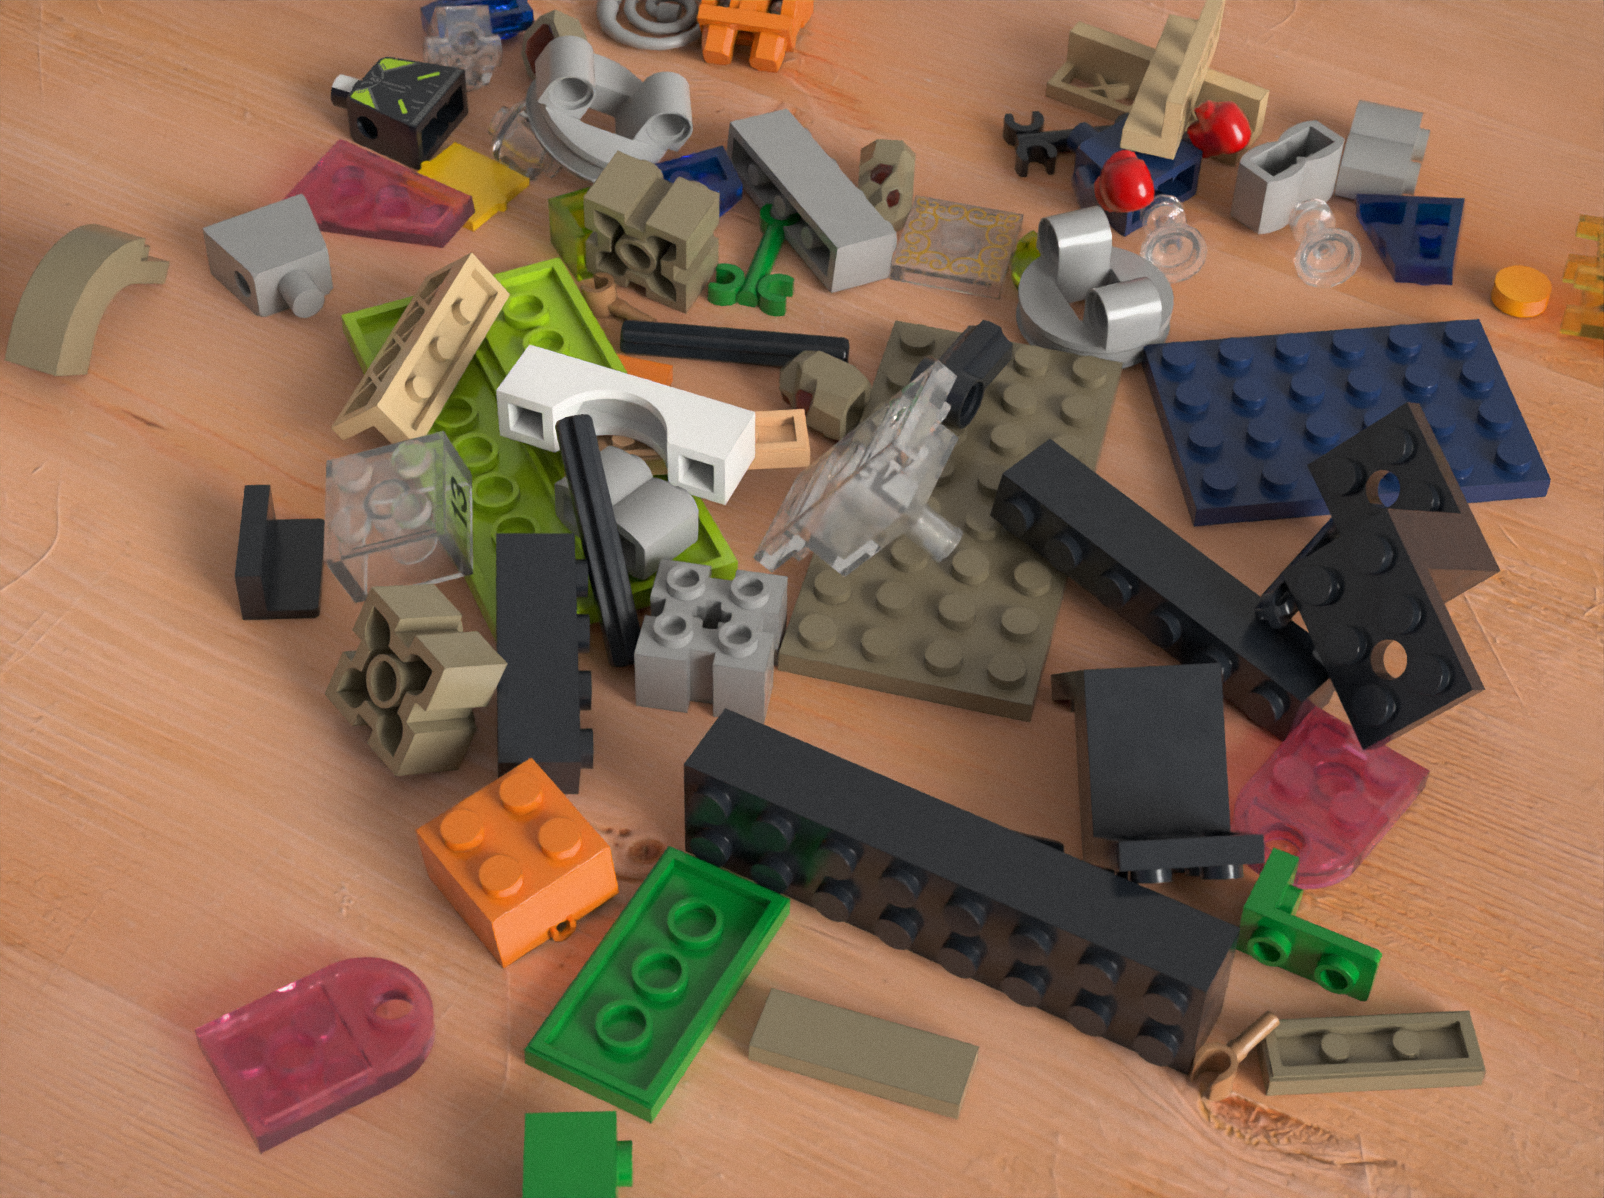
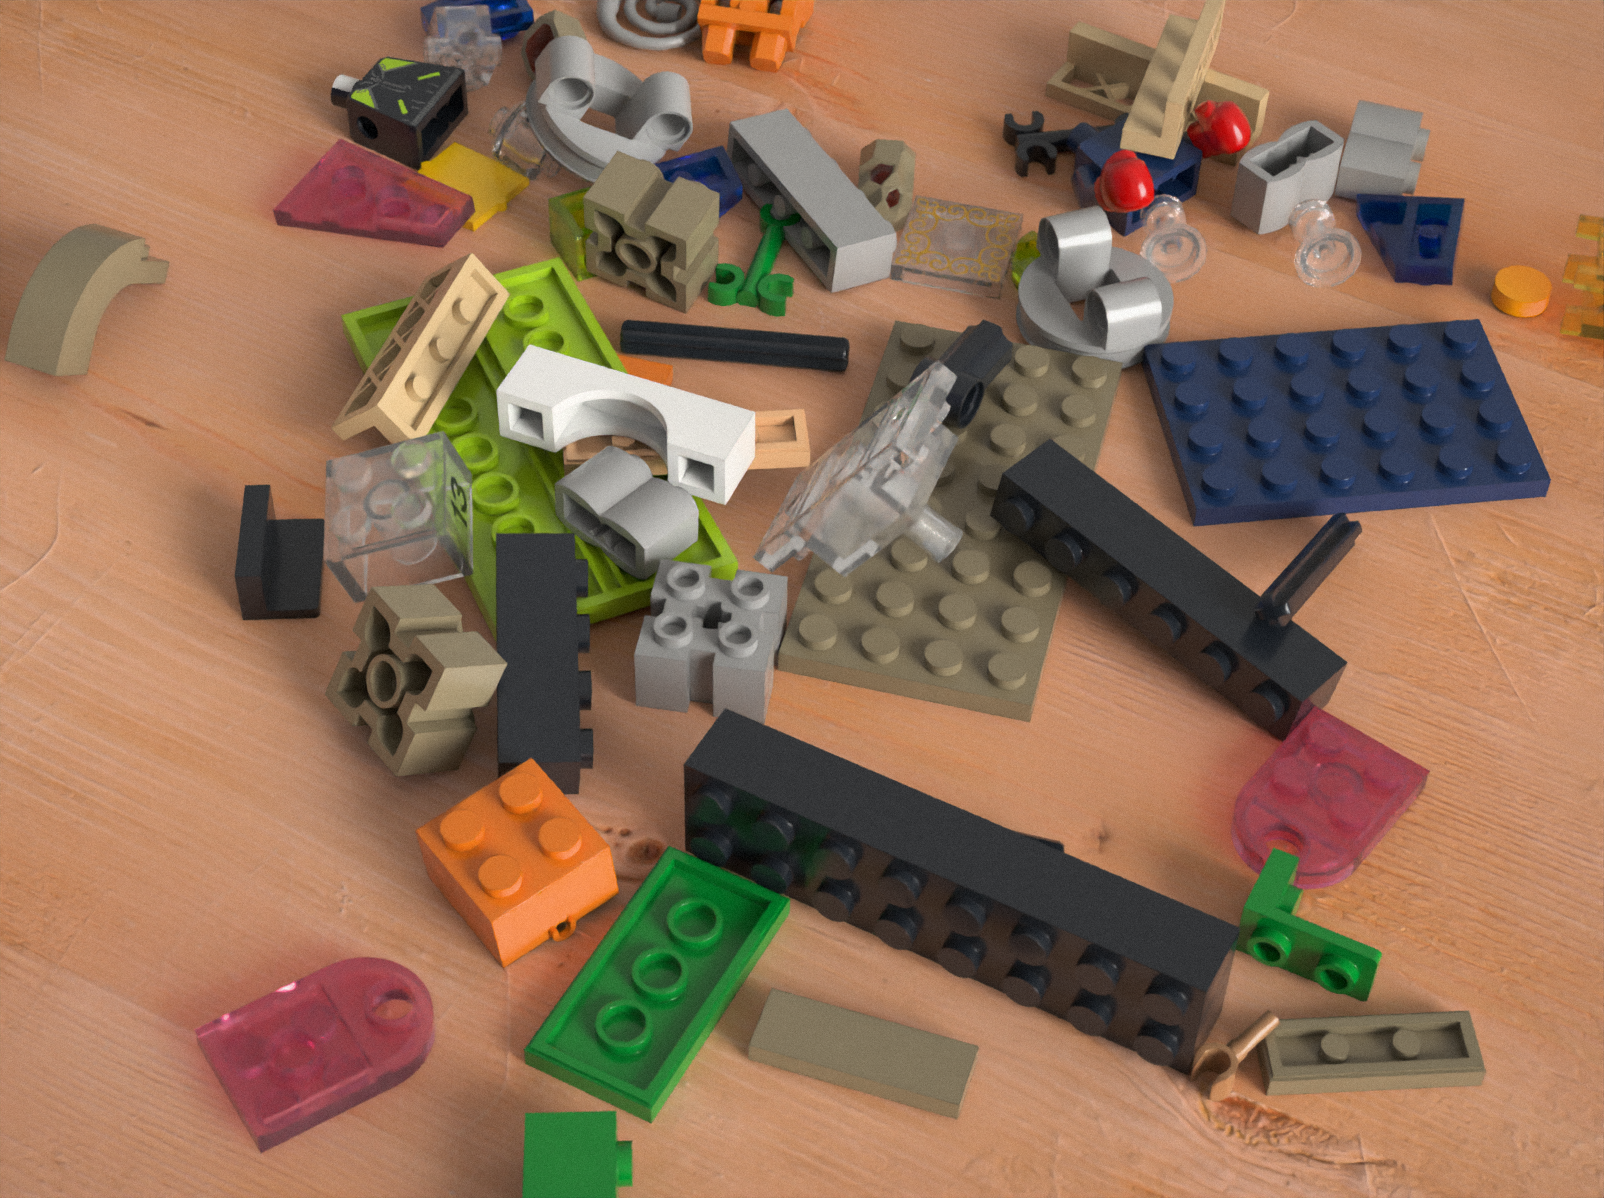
(272, 258): light grey torso -> none
(599, 537): black axle -> none
(605, 302): medium nougat hand -> none
(827, 390): dark tan rock -> none
(1155, 773): black bracket -> none
(1392, 577): black bracket -> none

